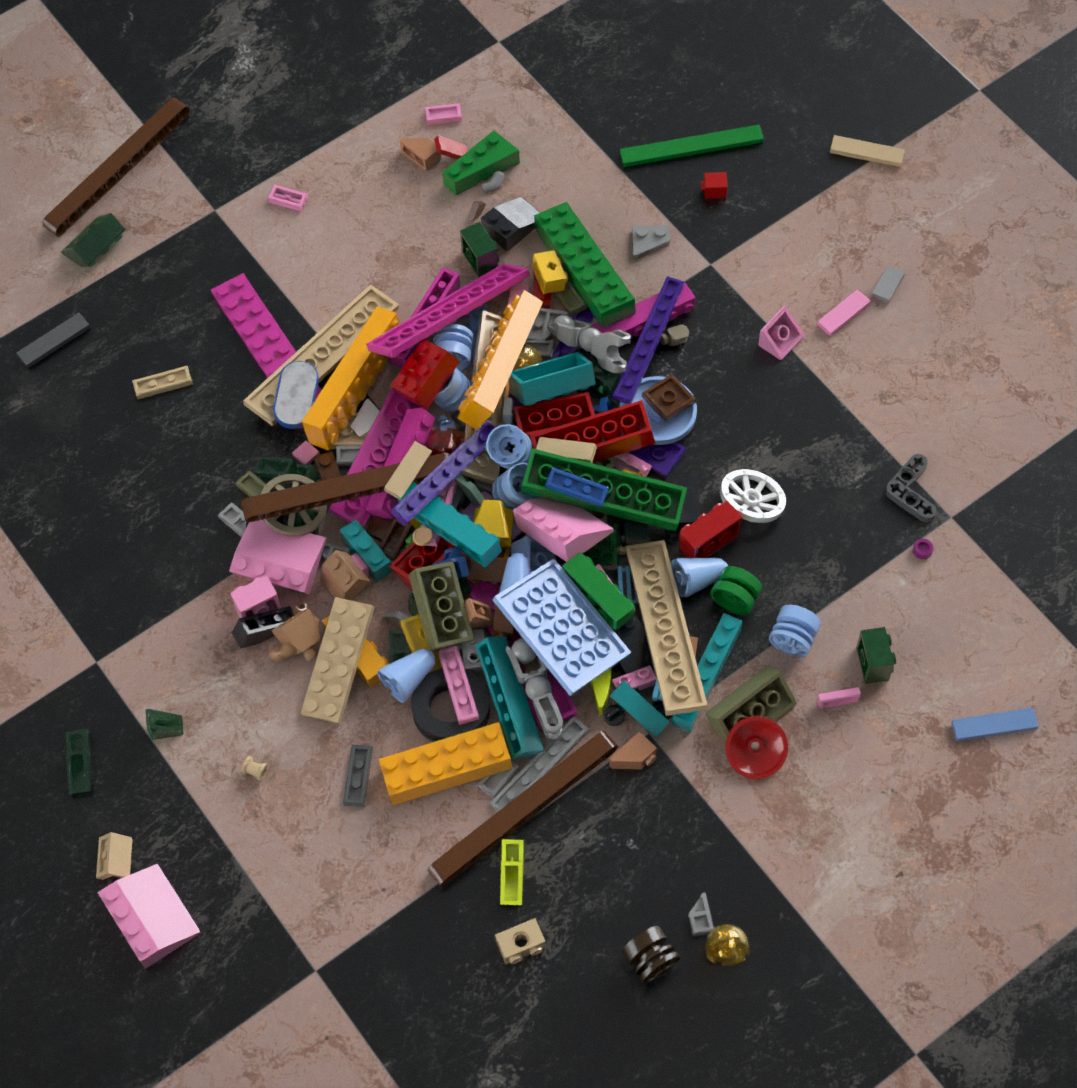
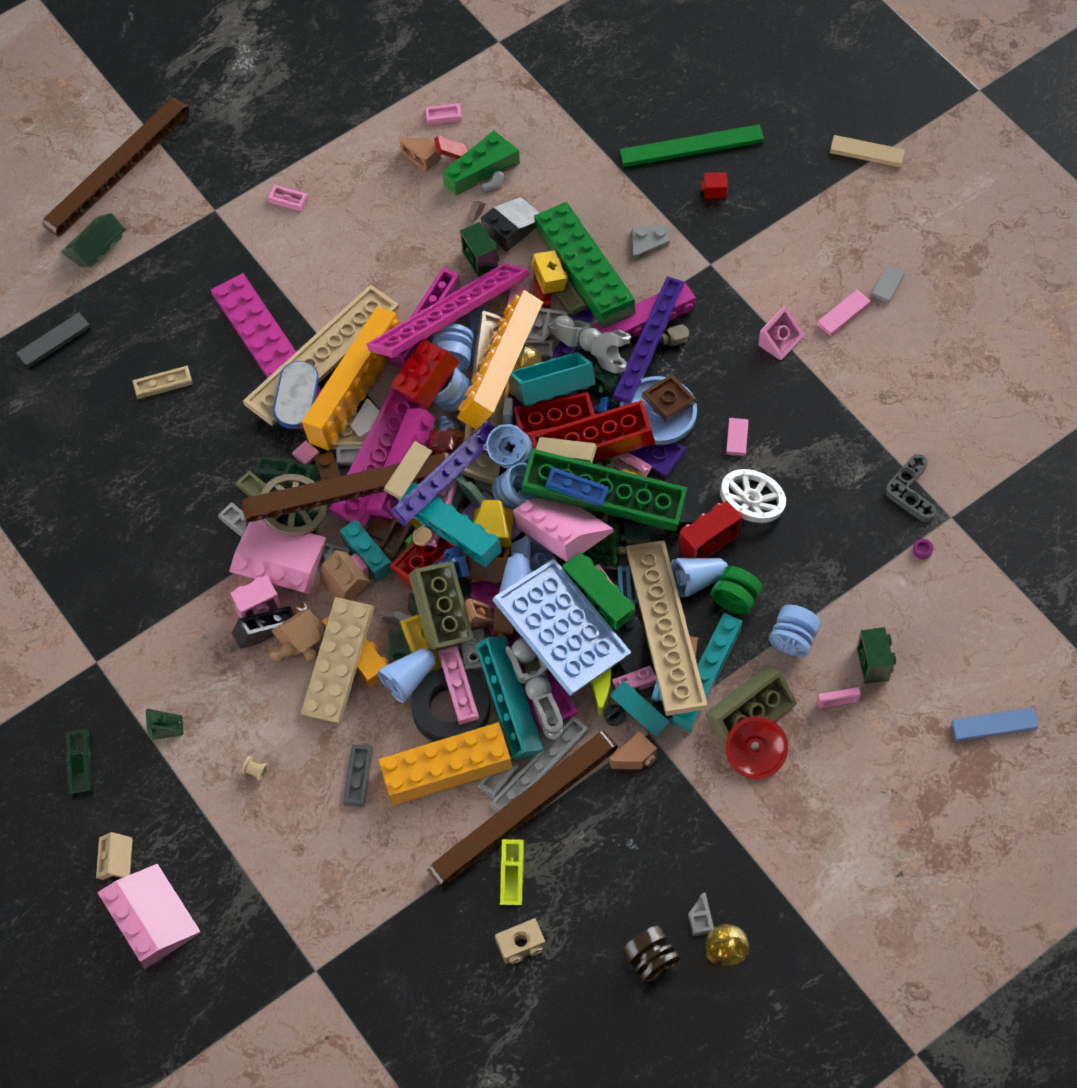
(737, 437): none -> bright pink tile

